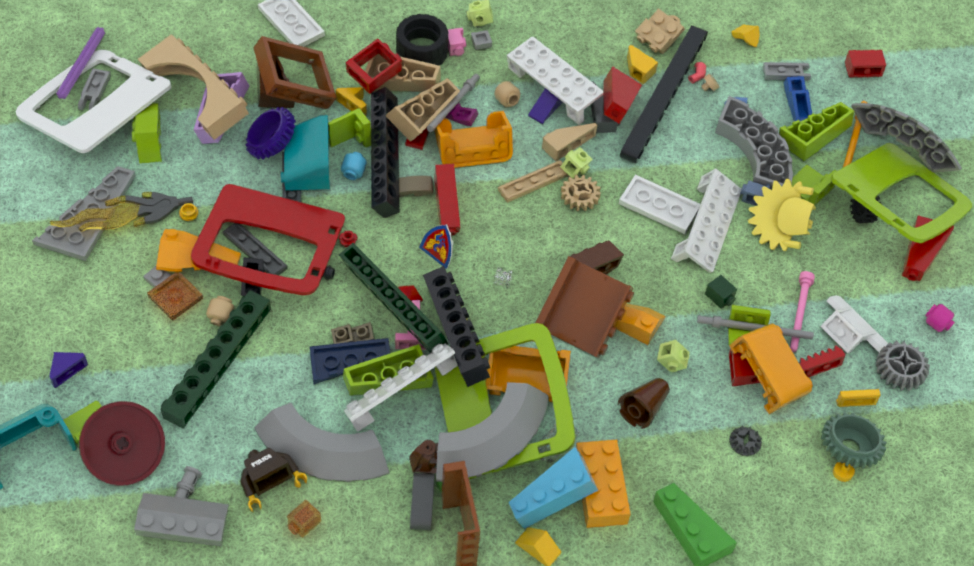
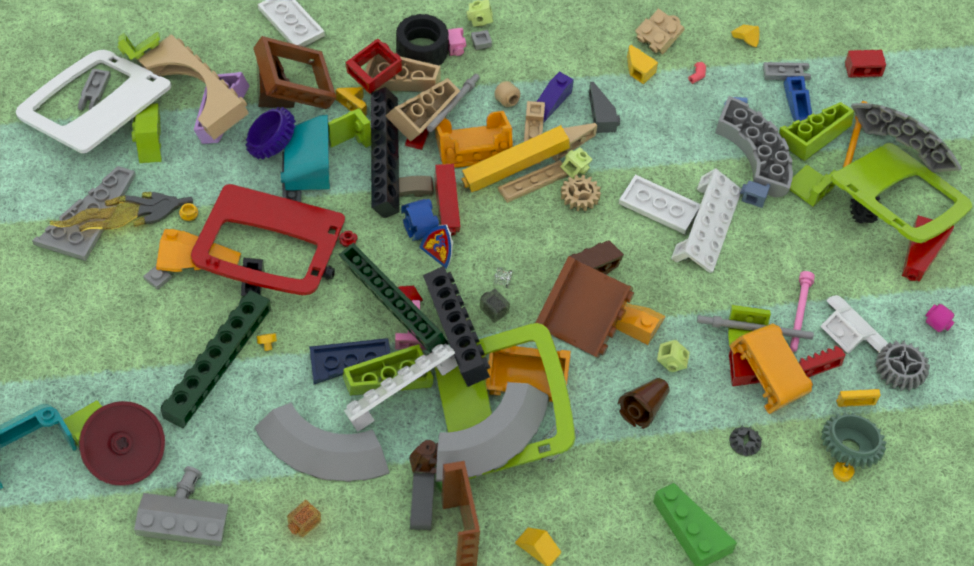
(65, 366): dark purple slope -> none
(80, 63): medium lavender axle -> none
(136, 52): none -> lime bracket
(175, 295): clear orange plate -> none
(219, 310): tan head -> none
(254, 248): dark grey tile -> none
(265, 471): dark brown torso -> none
(266, 339): none -> yellow tile
(352, 334): dark tan slope -> none
(353, 165): medium azure head -> none
(419, 218): none -> blue brick
(463, 115): magenta slope -> none
(494, 305): none -> clear smoke brick
(515, 159): none -> yellow brick
(534, 120): none -> tan slope
(554, 490): medium azure wedge -> none
(555, 76): white bracket -> none
(610, 503): light orange brick -> none
(618, 94): red slope -> none
(662, 95): black beam -> none
(710, 83): tan tile -> none
(721, 292): dark green brick -> none
(782, 214): light yellow piece -> none

